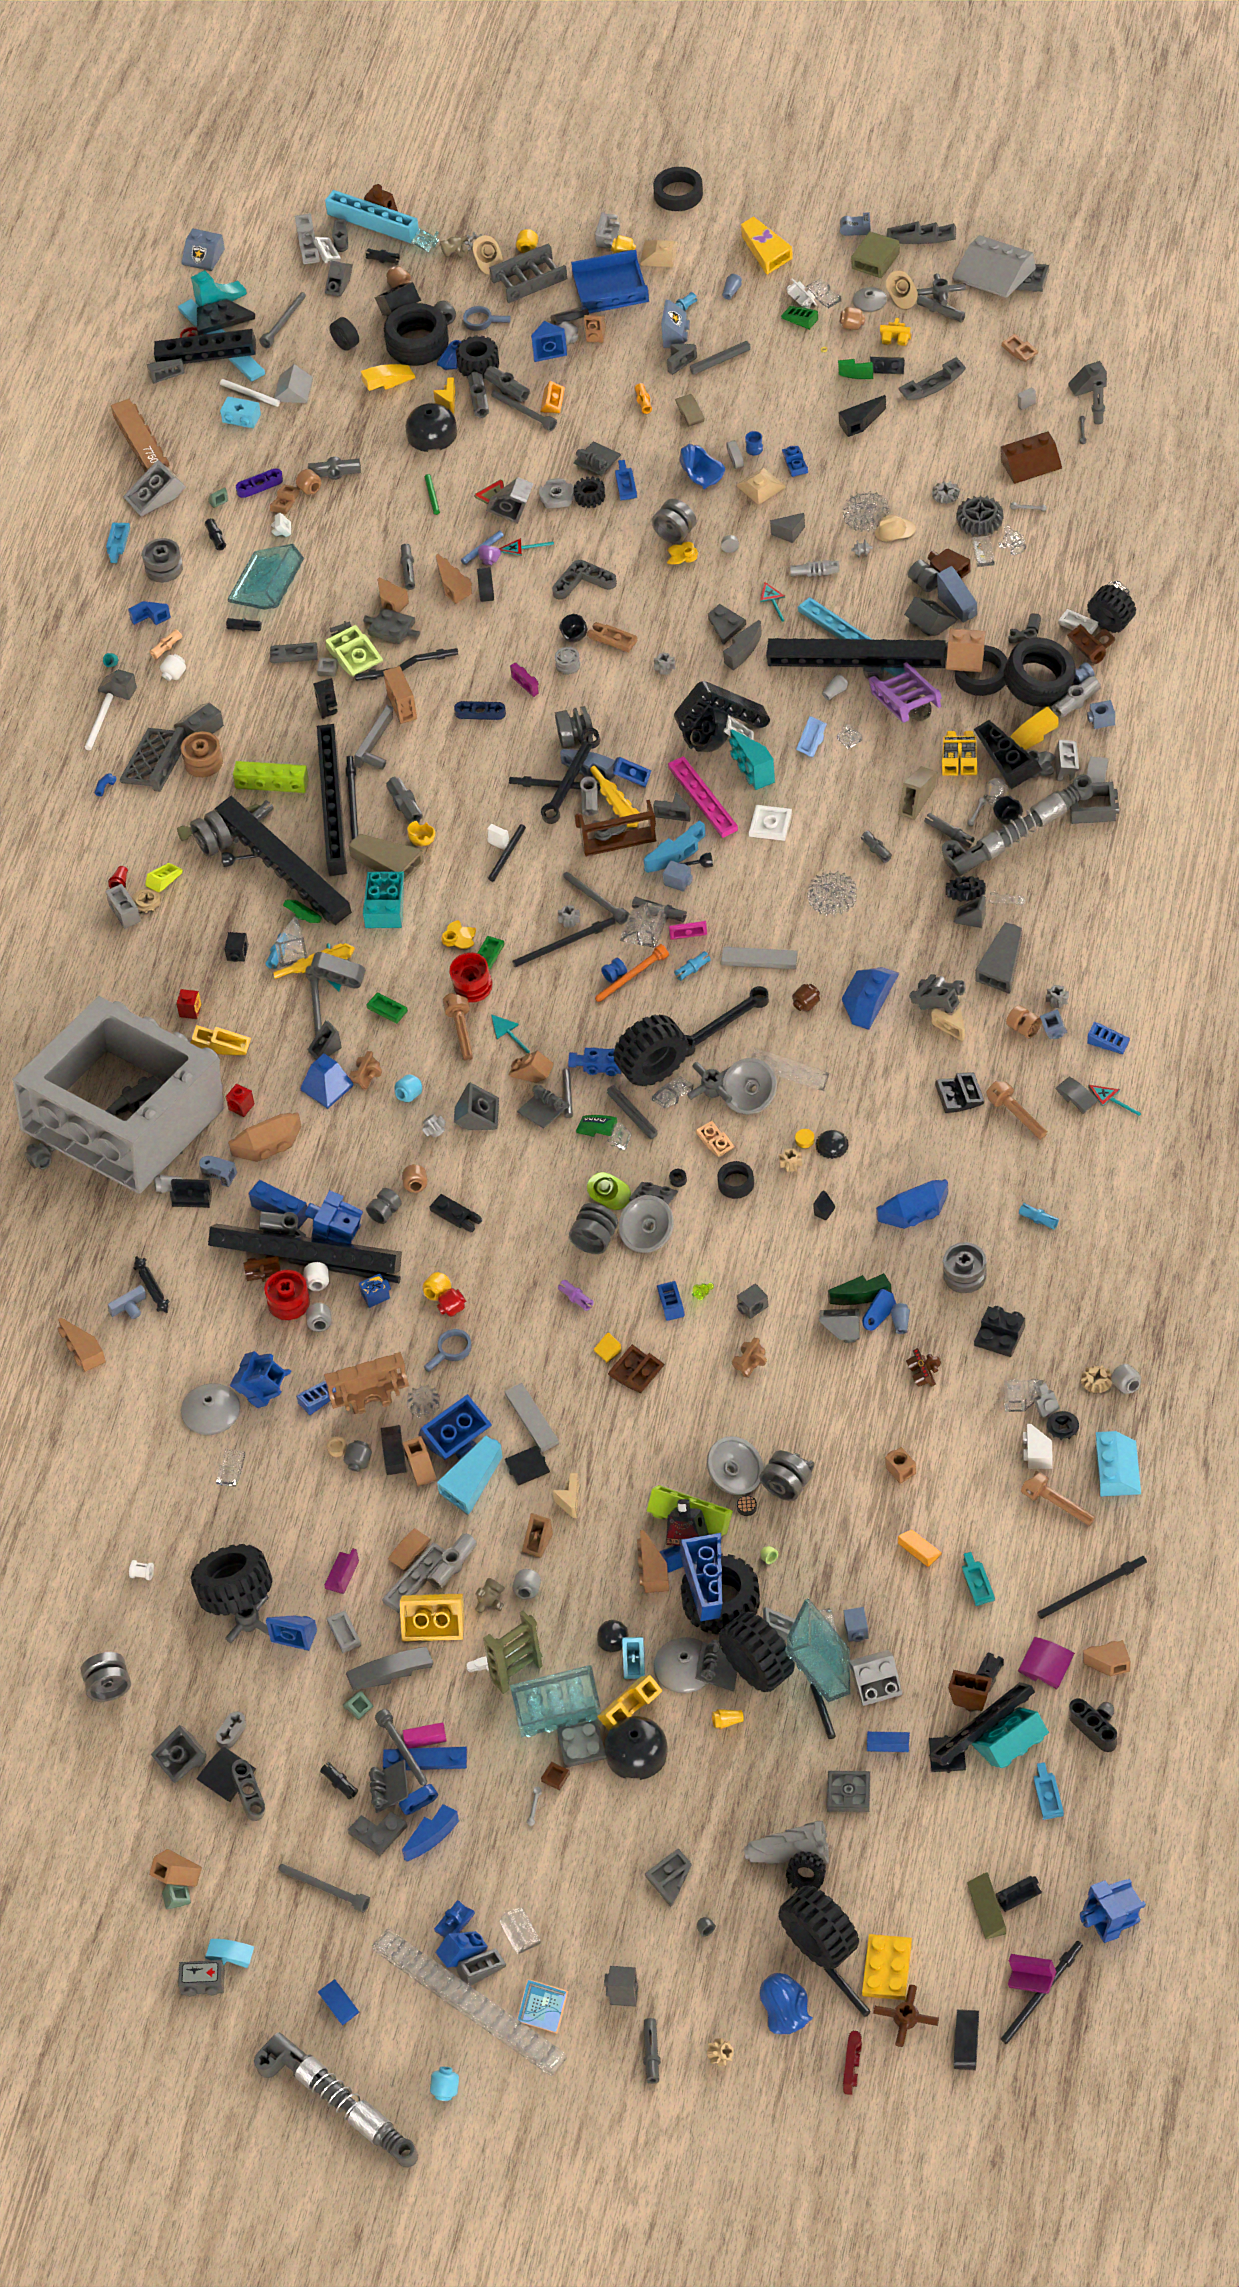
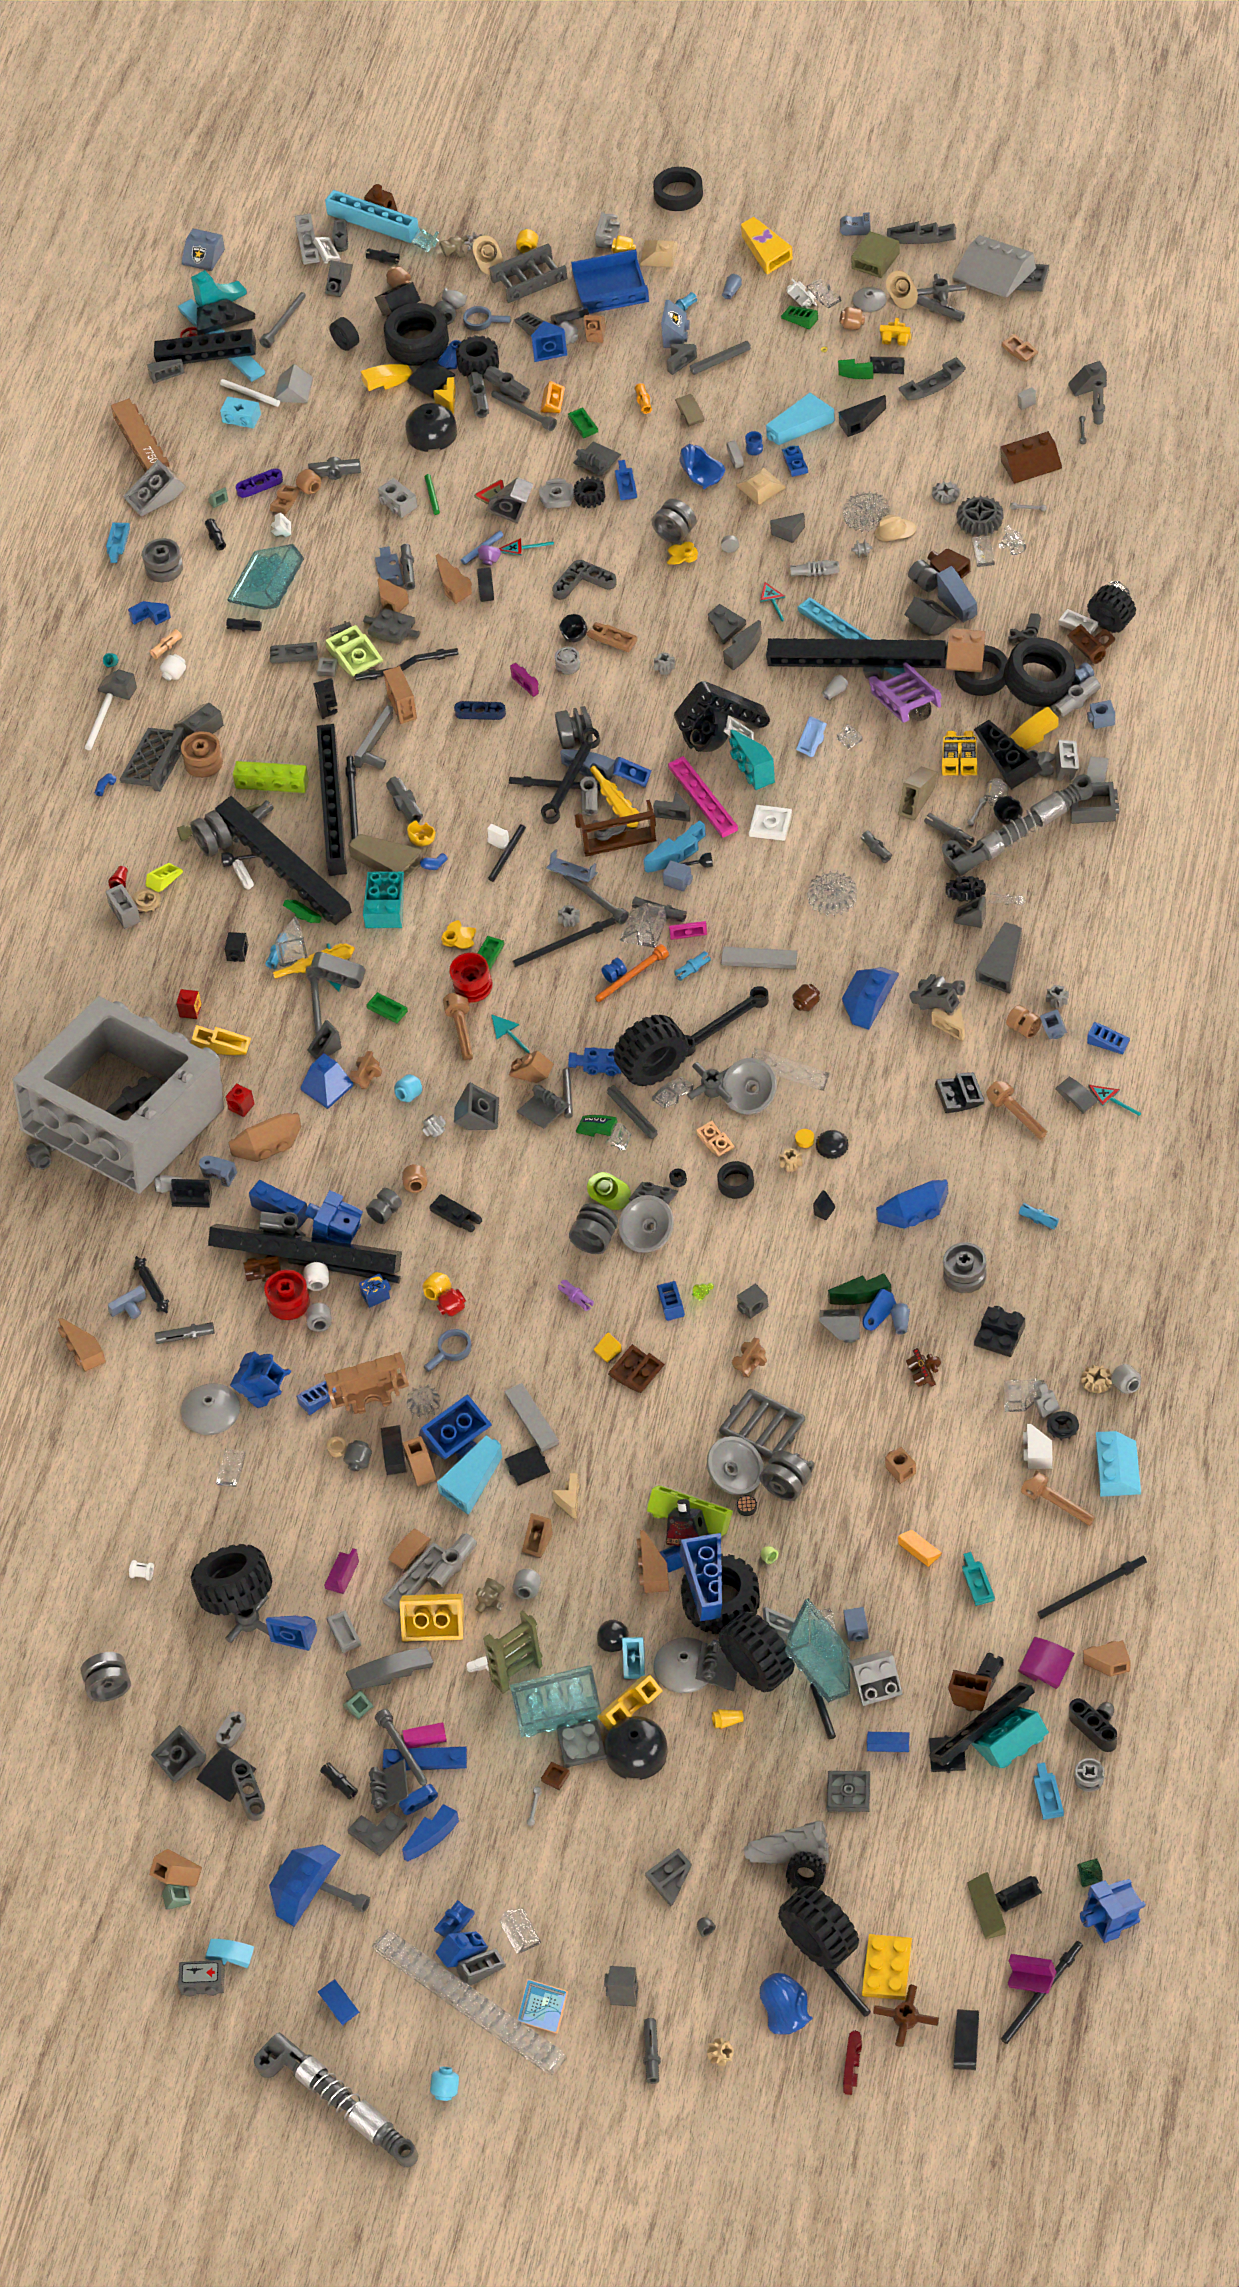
(193, 1331): none -> dark grey pin
(243, 874): none -> white axle
(300, 1880): none -> blue wedge
(388, 571): none -> sand blue piece
(397, 497): none -> light grey brick
(430, 377): none -> black slope
(433, 863): none -> blue arm
(454, 297): none -> light grey hair
(529, 326): none -> dark grey slope
(572, 869): none -> sand blue piece
(583, 422): none -> green plate
(765, 1403): none -> dark grey bar
(799, 419): none -> medium azure slope
(1089, 1774): none -> light grey wheel
(1089, 1872): none -> clear green slope

